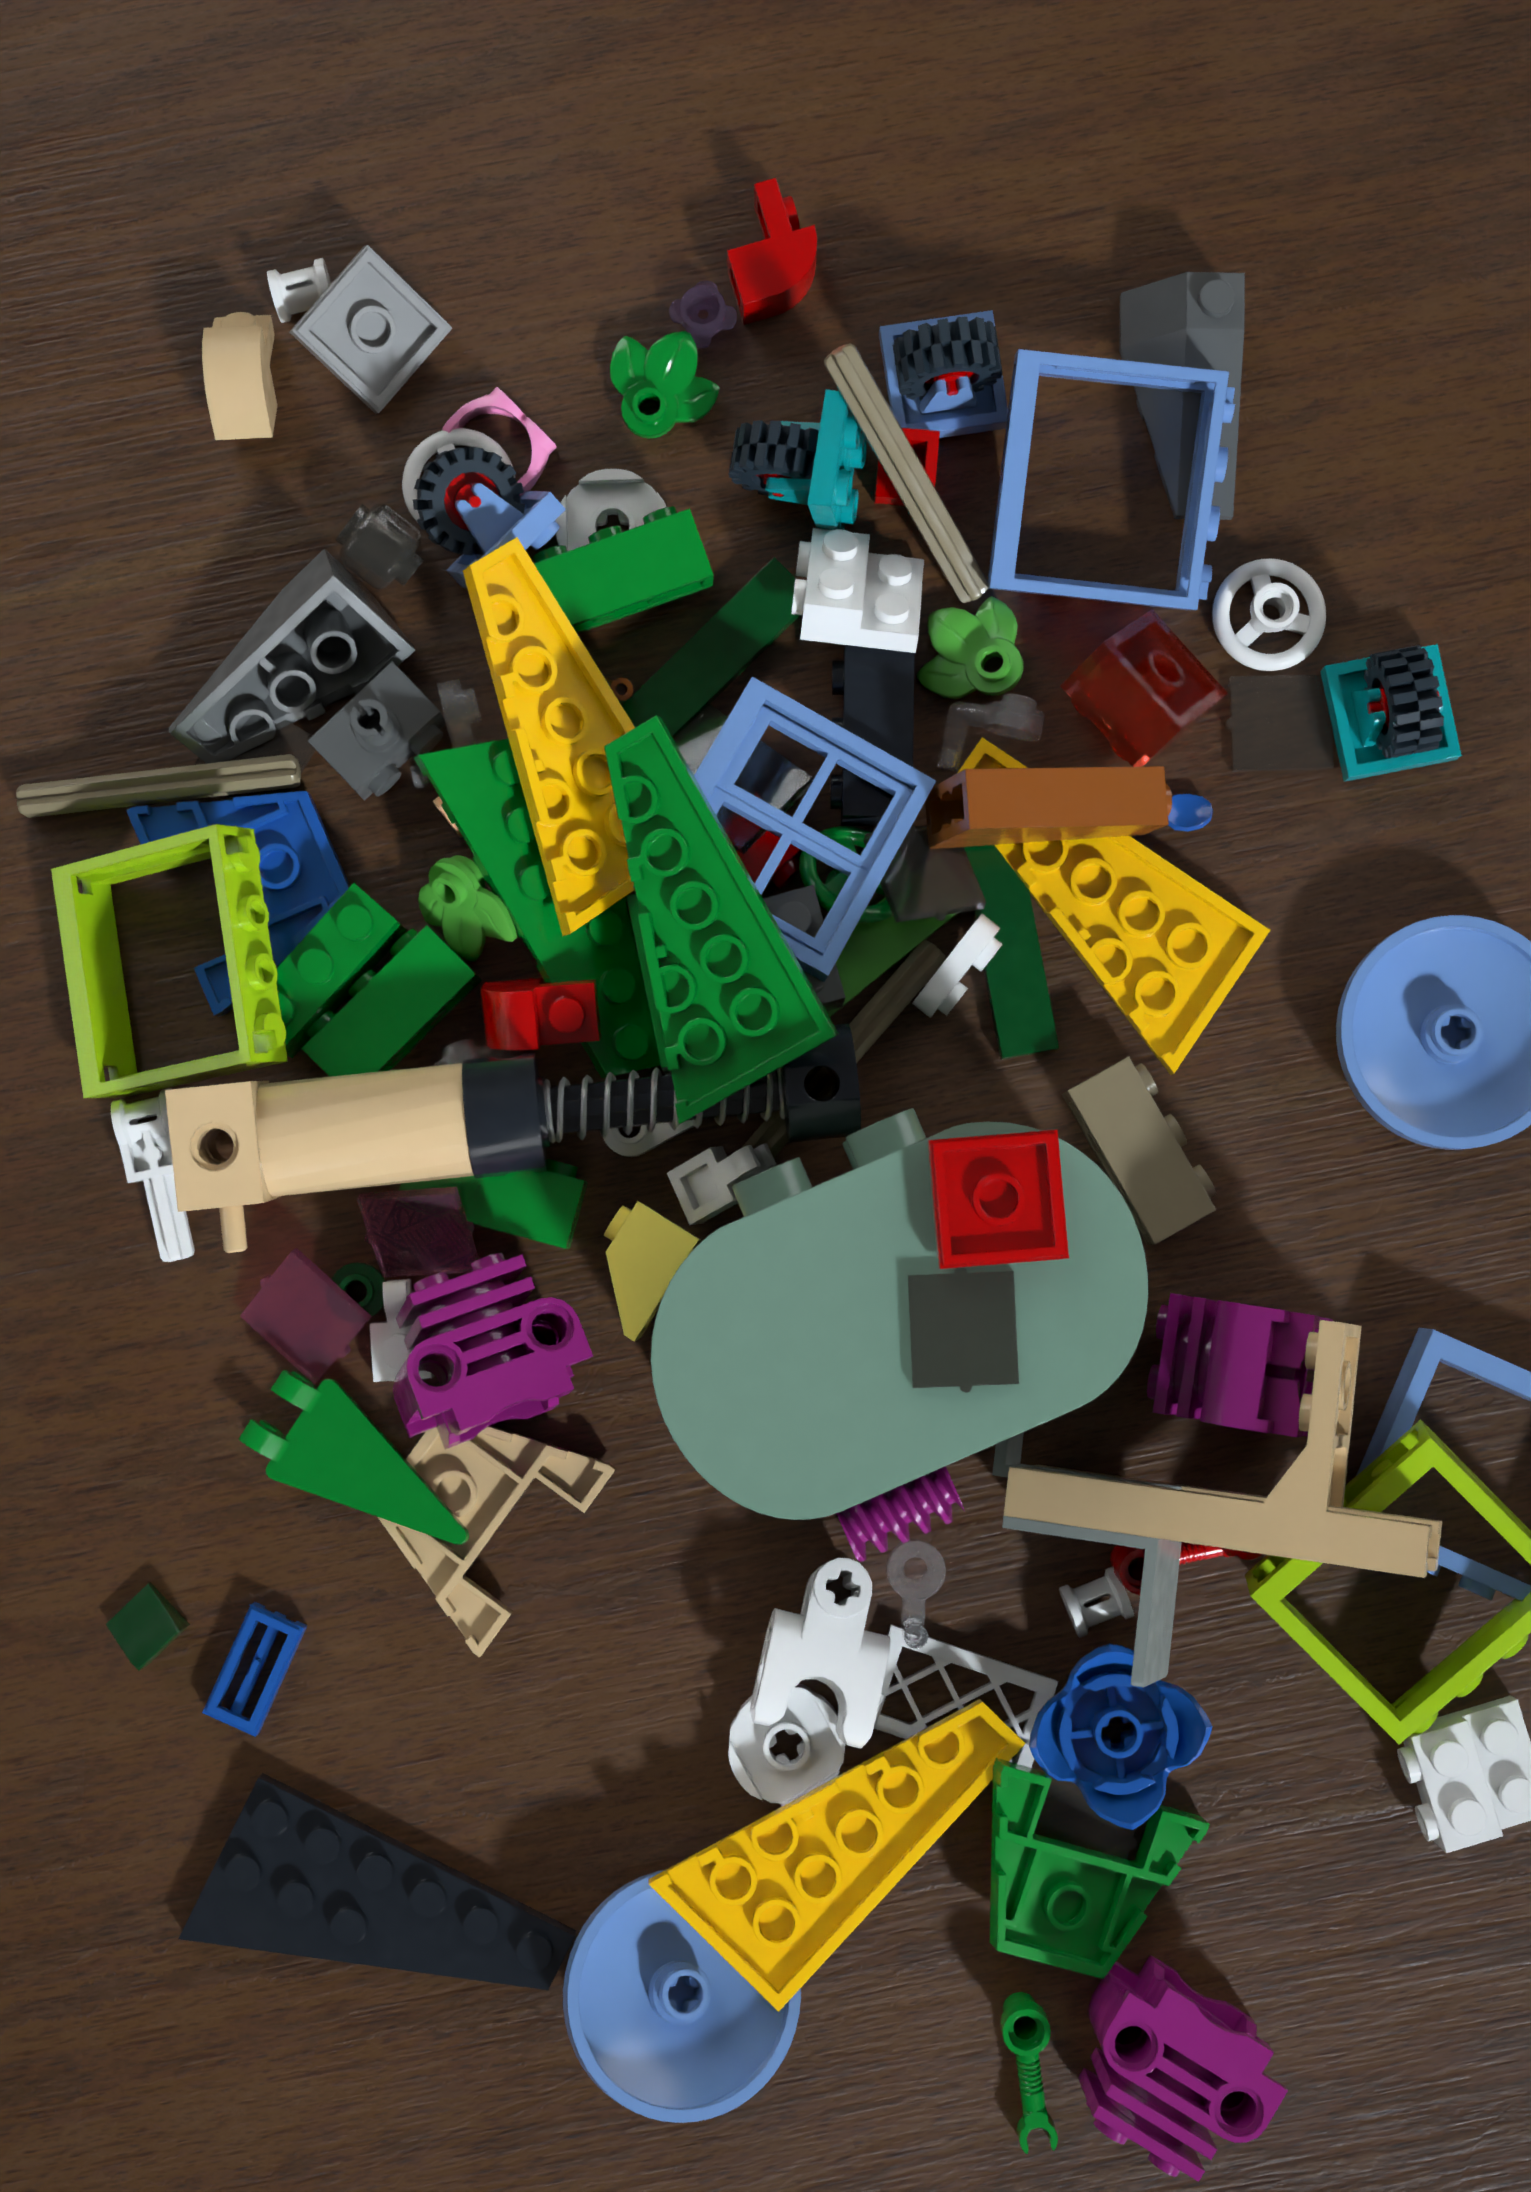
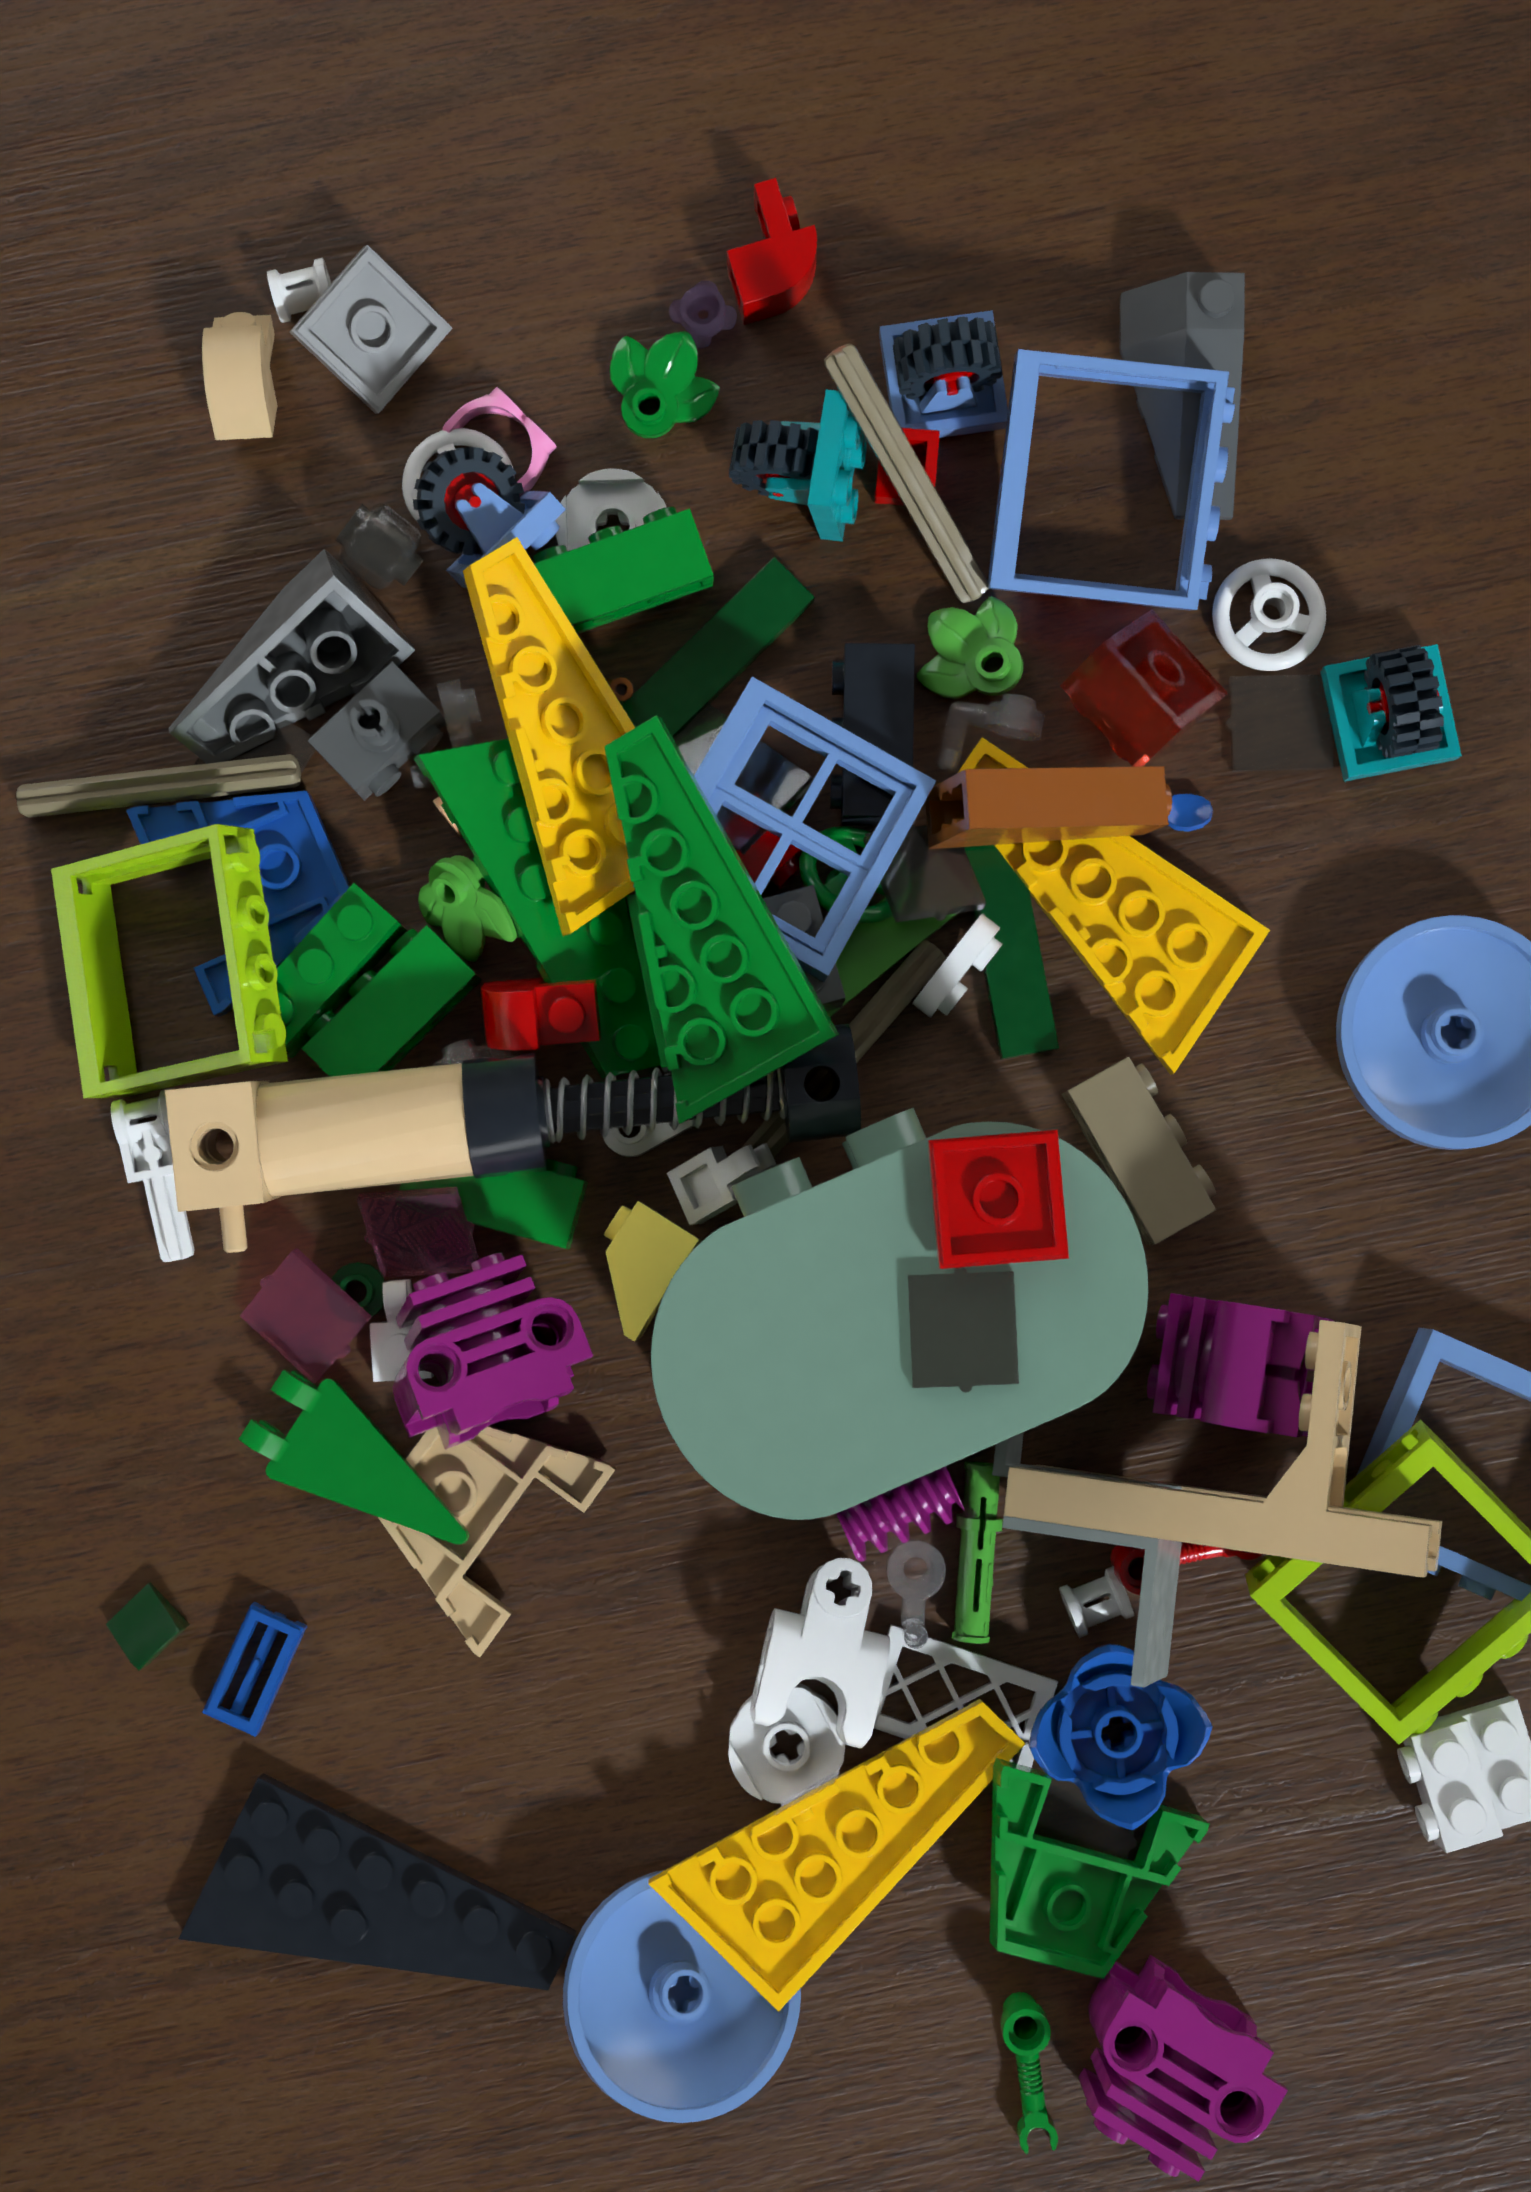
(857, 594): white plate -> none
(970, 1618): none -> bright green pin

